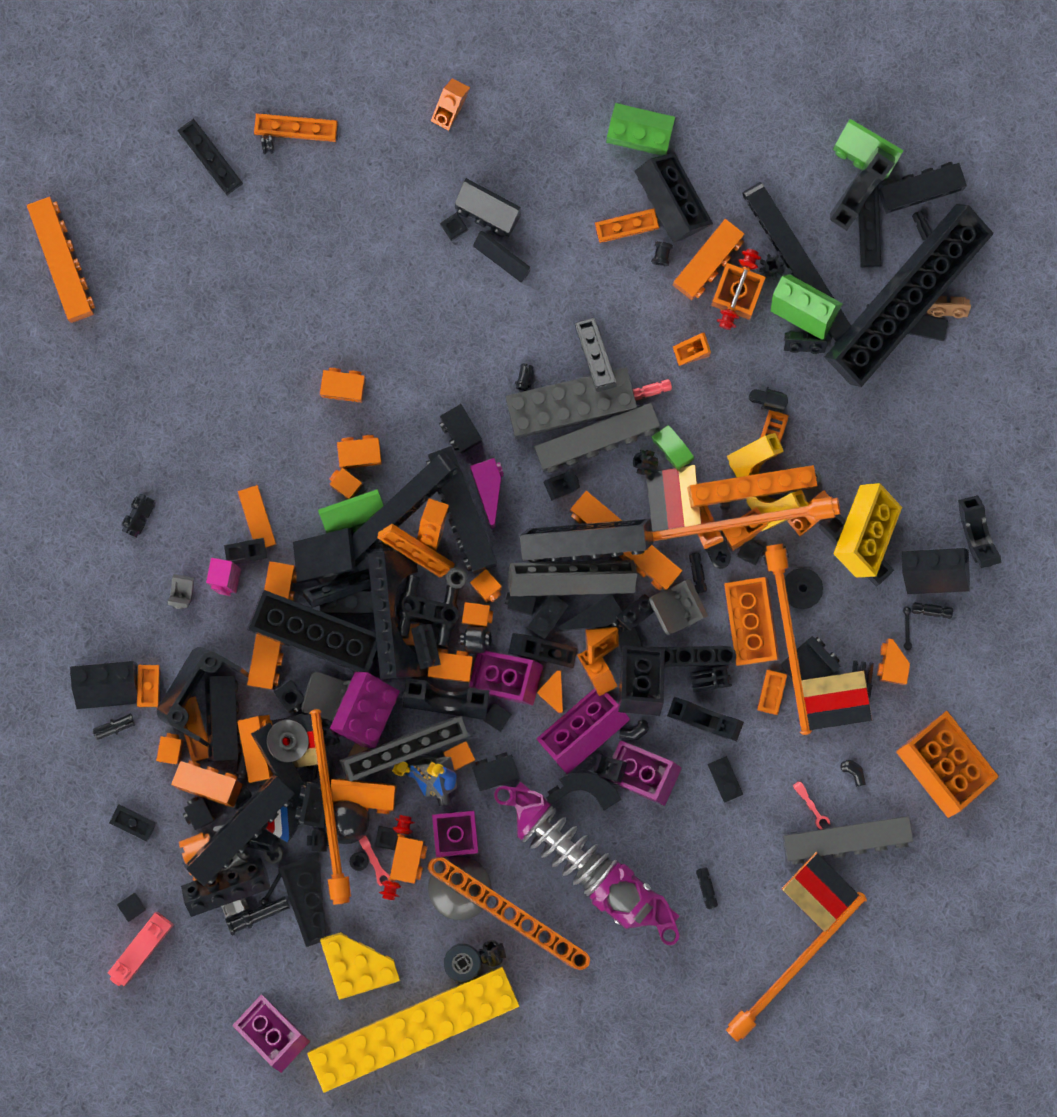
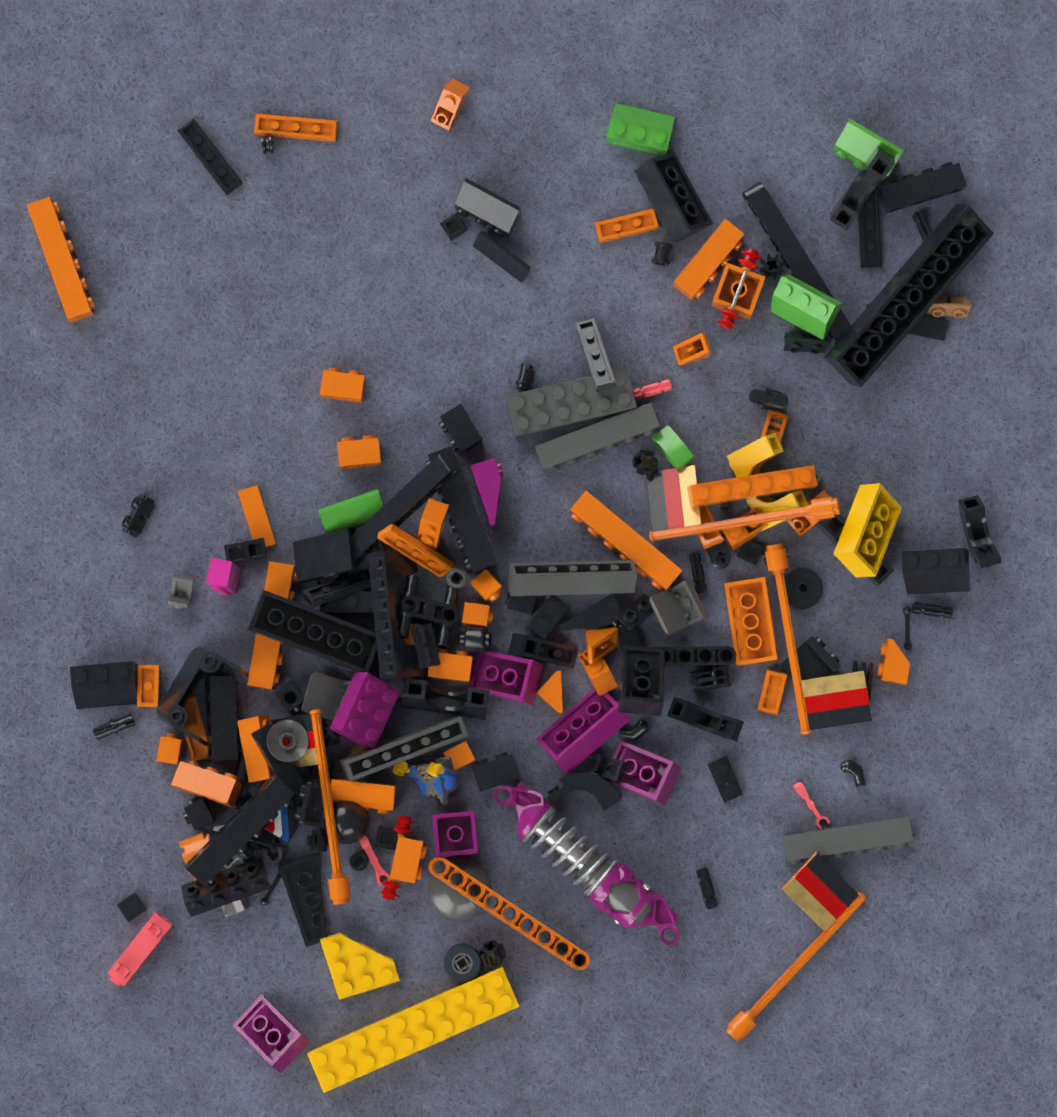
(133, 822): black plate -> none
(247, 918): black pin -> none
(345, 483): orange brick -> none
(497, 717): black tile -> none
(562, 485): black bracket -> none
(586, 539): black brick -> none
(947, 764): orange slope -> none

